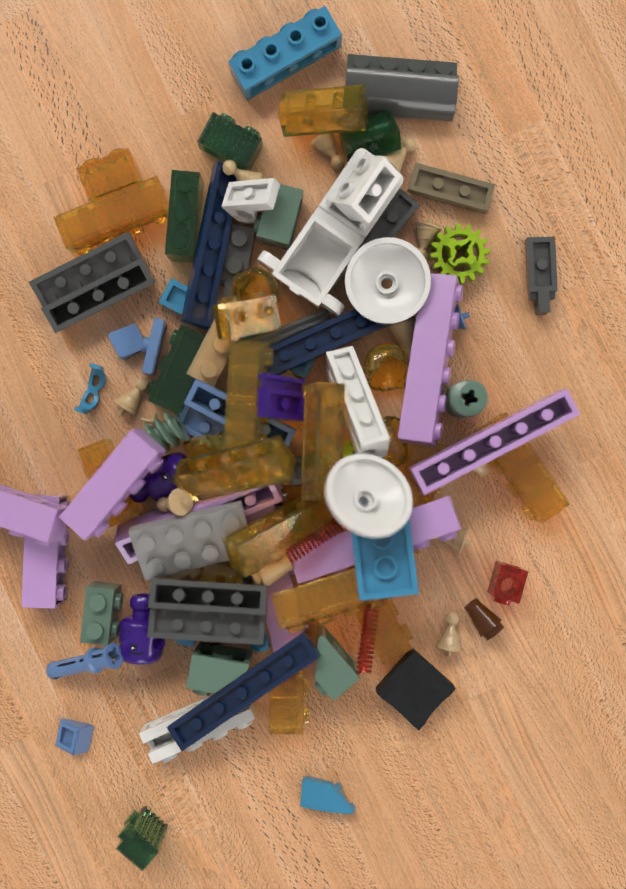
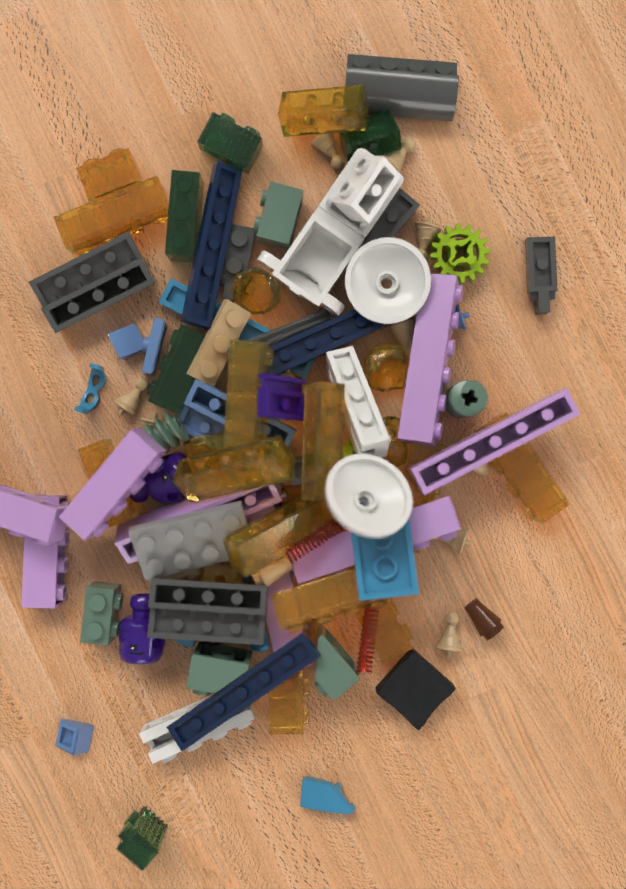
(92, 661): medium blue pin -> none
(178, 502): tan piece -> none
(230, 168): tan piece -> none
(246, 317): clear yellow brick -> none
(248, 197): white plate -> none
(285, 52): dark azure brick -> none
(451, 188): dark tan plate -> none
(502, 571): clear red brick -> none

